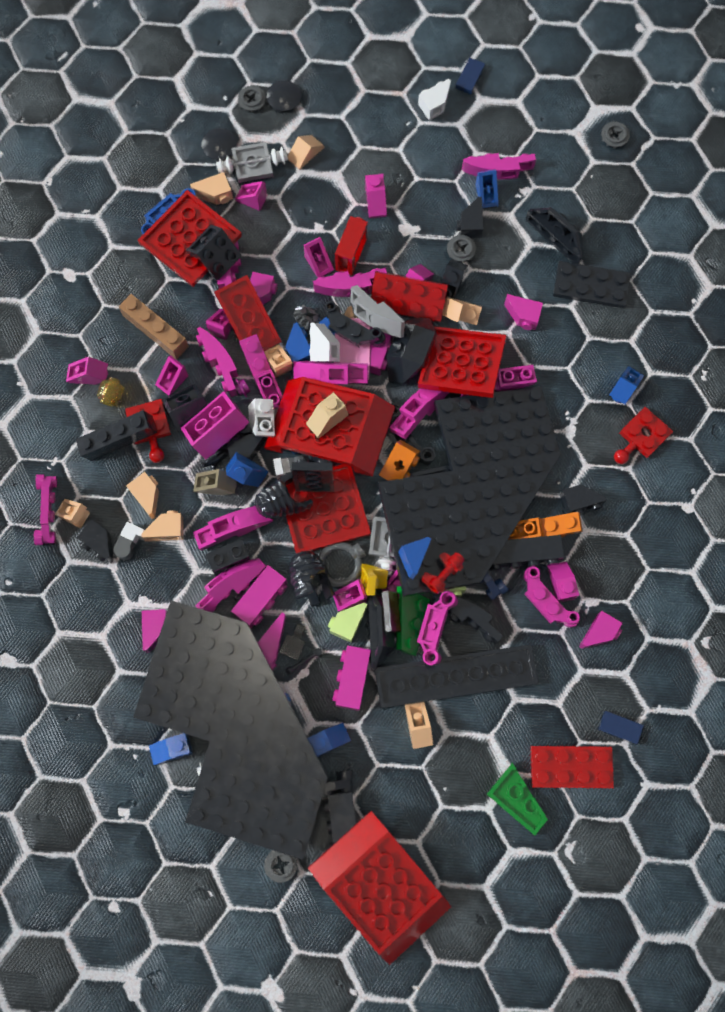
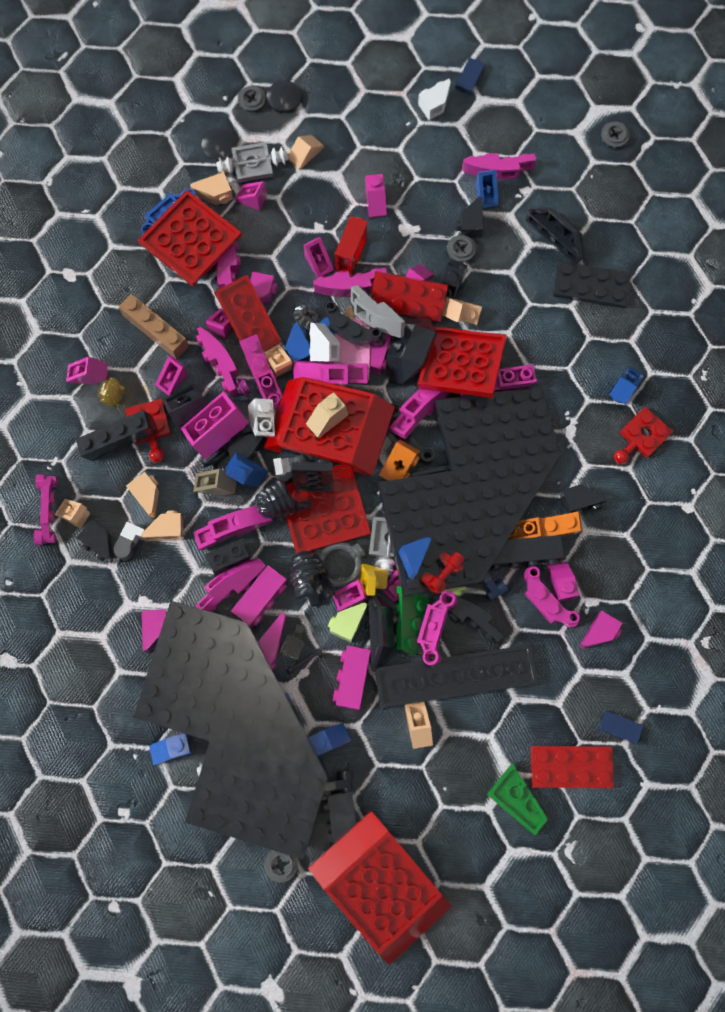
(215, 251): black bracket -> none
(391, 611): dark brown tile -> none
(523, 311): dark pink slope -> none

